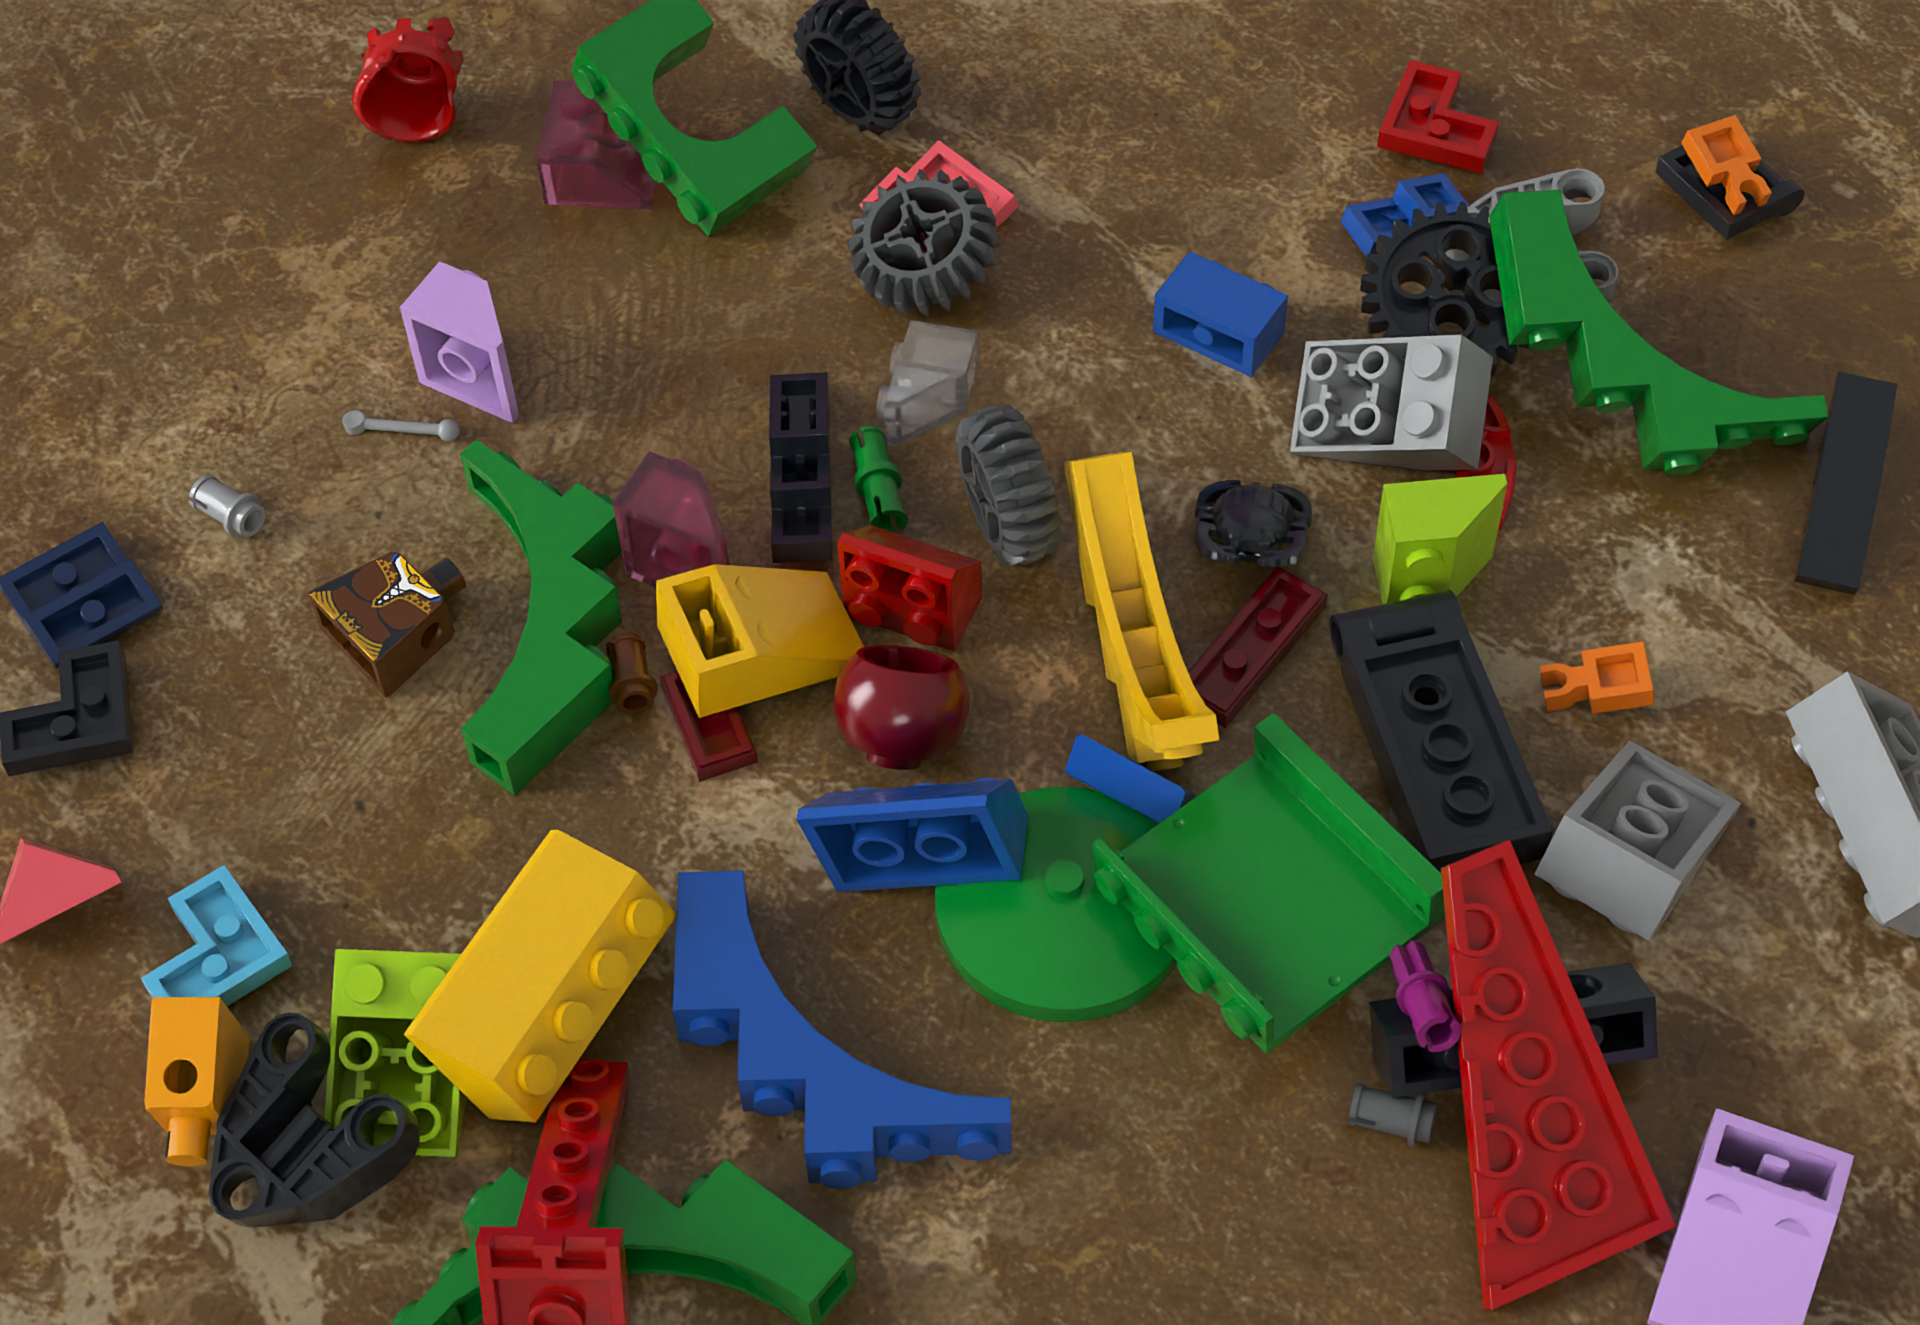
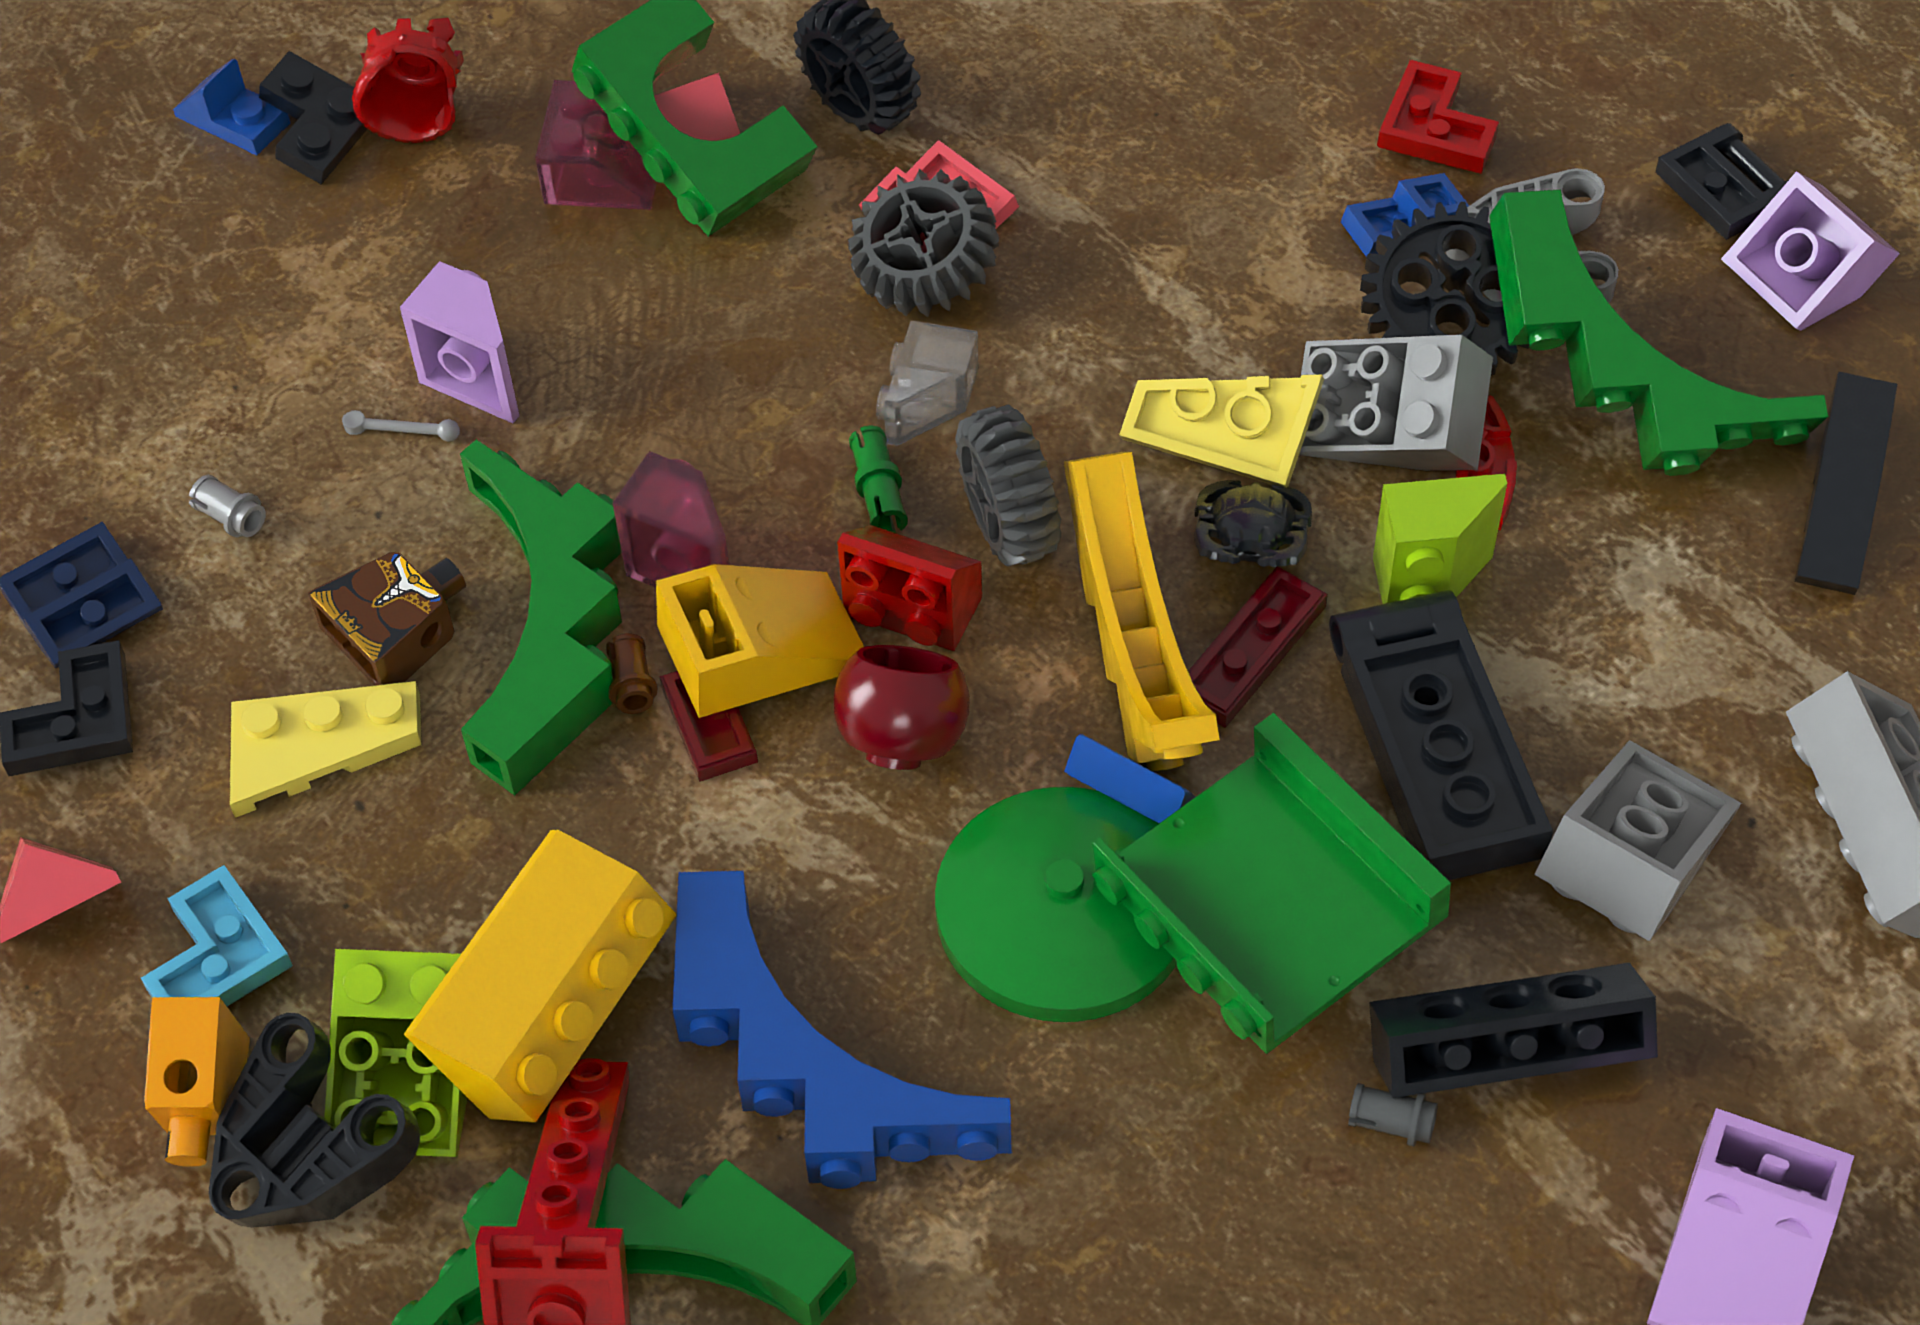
(231, 111): none -> blue slope
(301, 737): none -> light yellow wing
(324, 116): none -> black plate
(699, 109): none -> coral slope
(800, 468): black slope -> none
(918, 834): blue slope -> none
(1220, 313): blue brick -> none
(1231, 425): none -> light yellow wing
(1424, 997): magenta axle -> none
(1545, 1125): red wing -> none
(1609, 678): orange plate -> none
(1727, 156): orange plate -> none
(1809, 253): none -> lavender slope

